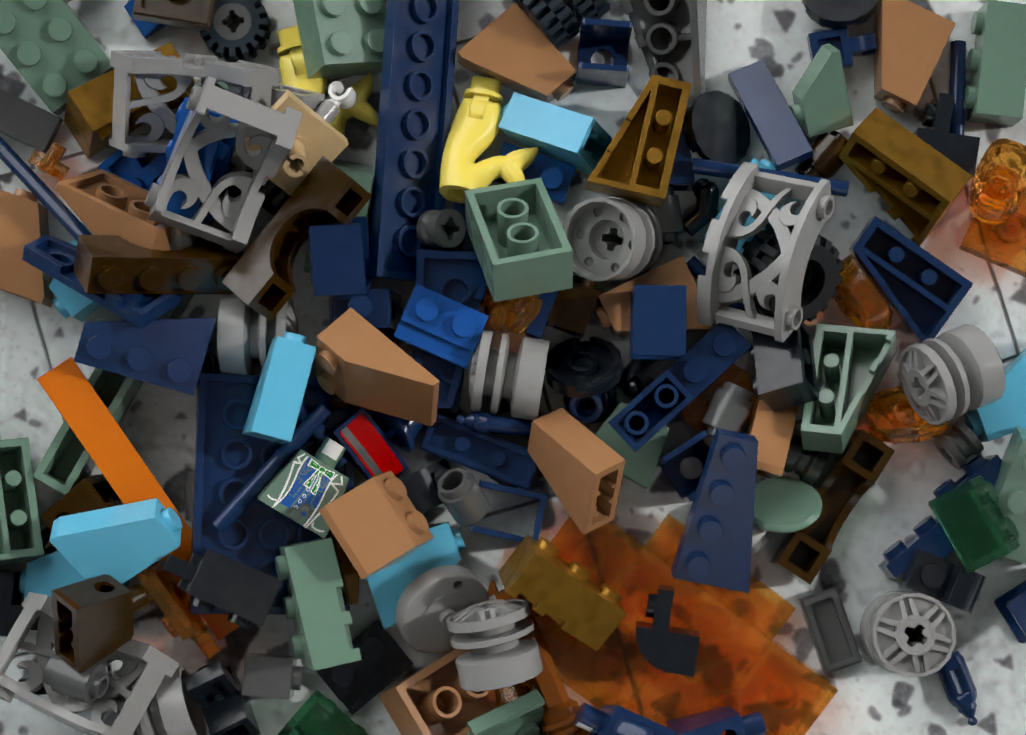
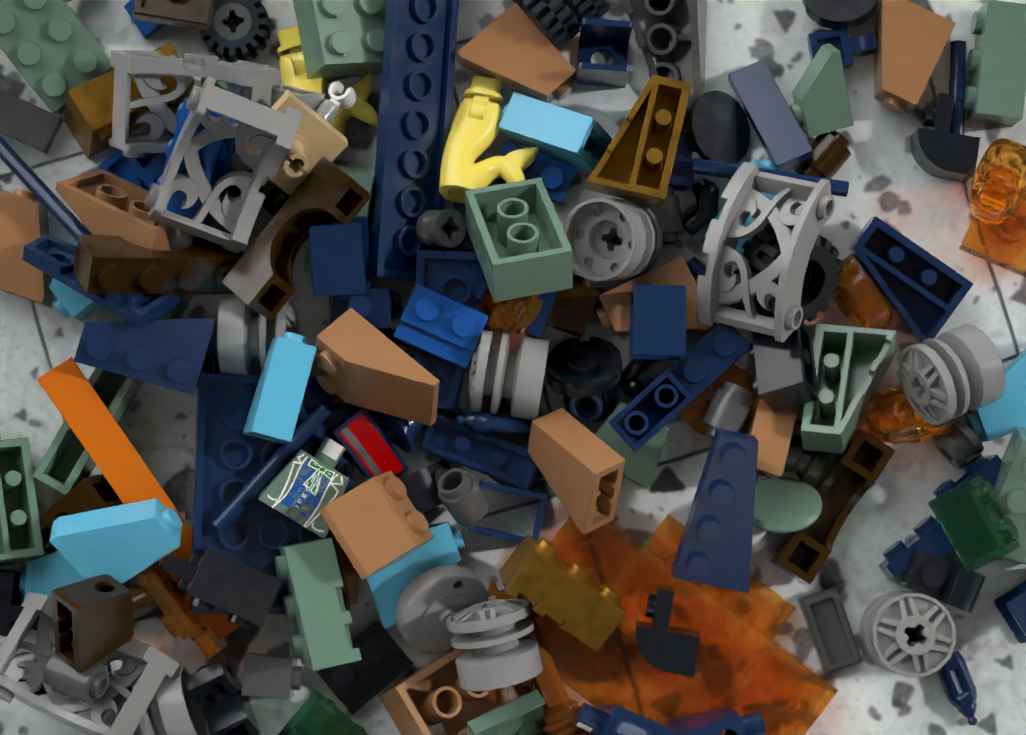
(50, 162): clear orange tile -> none
(671, 463): dark blue piece -> none
(905, 172): pearl gold wedge -> none

